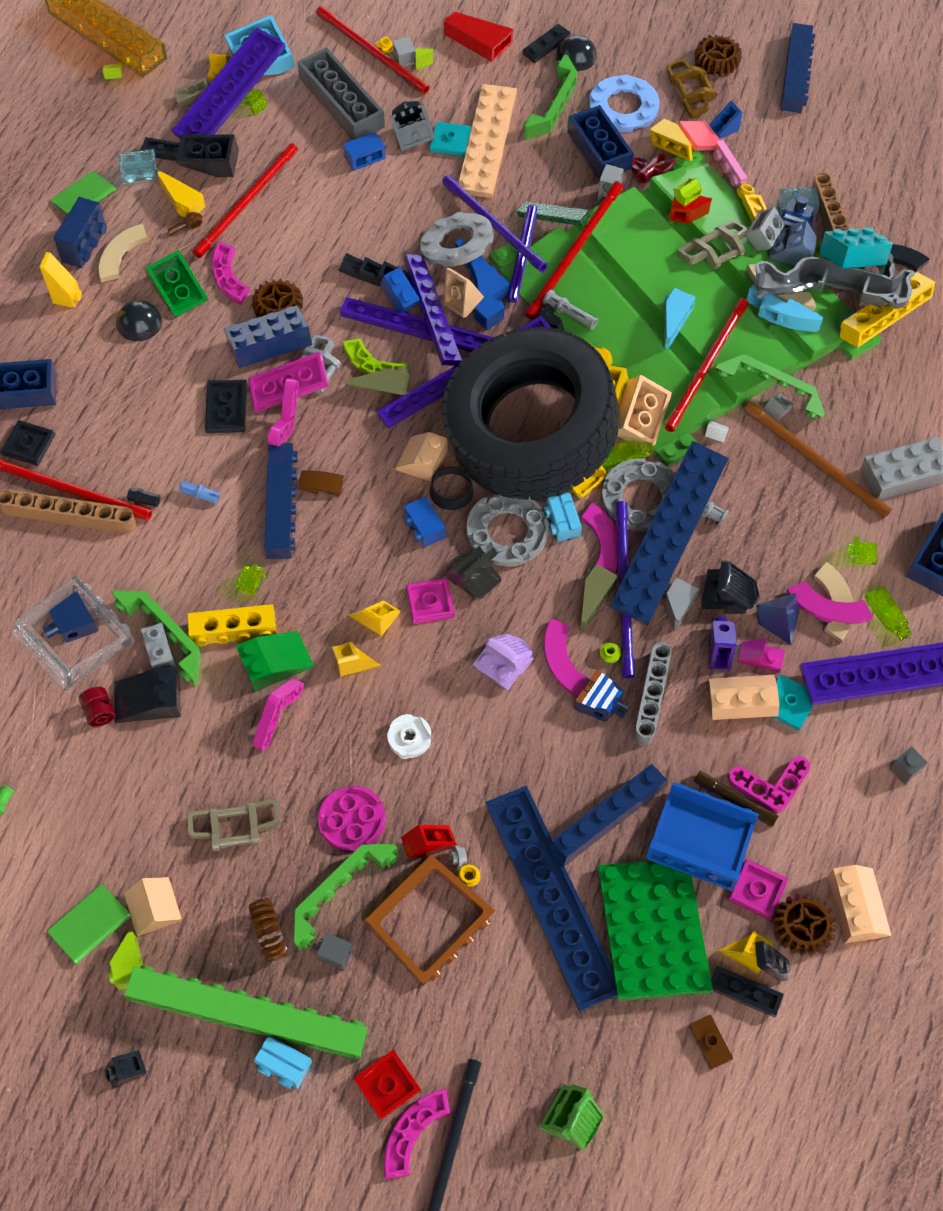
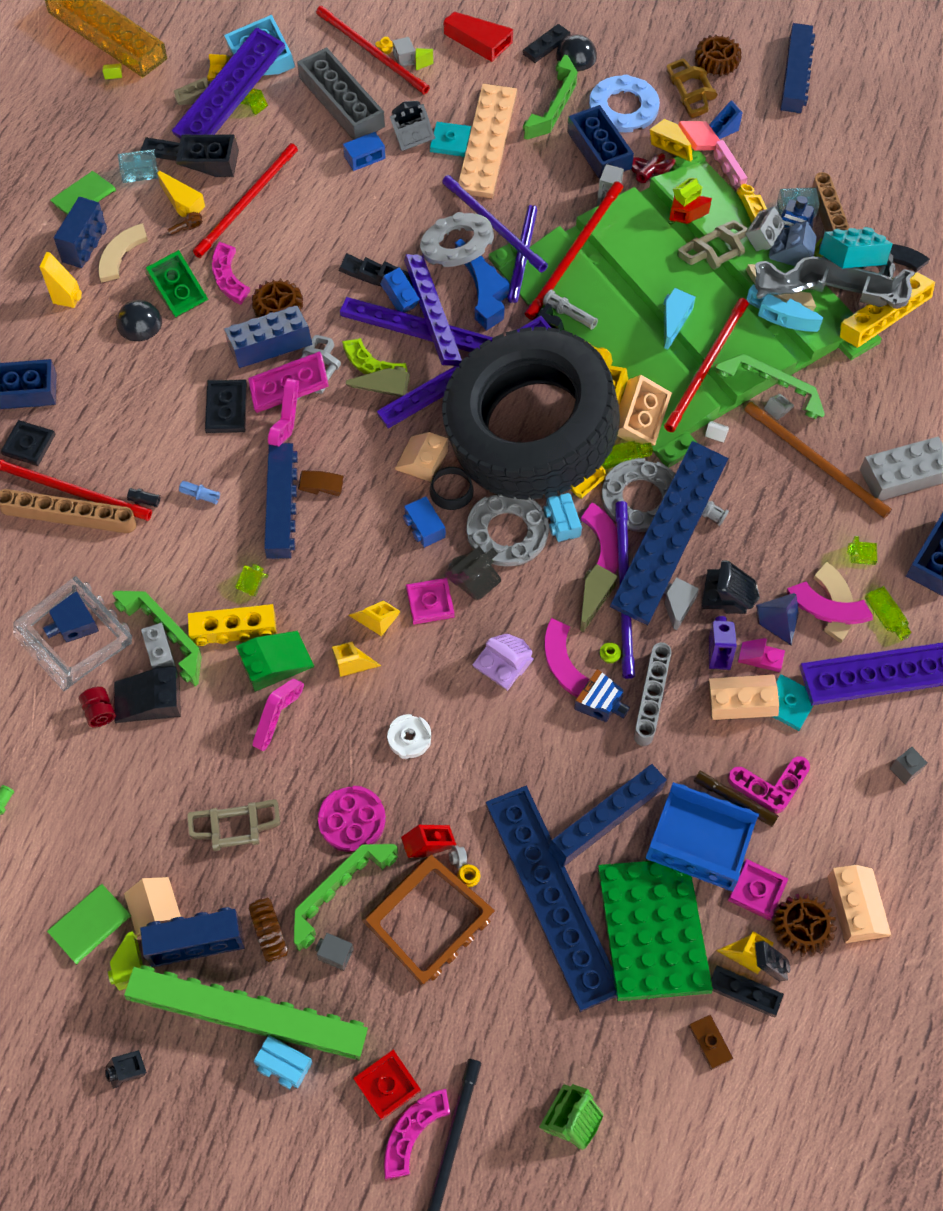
(192, 937): none -> dark blue brick
(460, 293): light nougat slope -> none
(556, 213): tile -> none

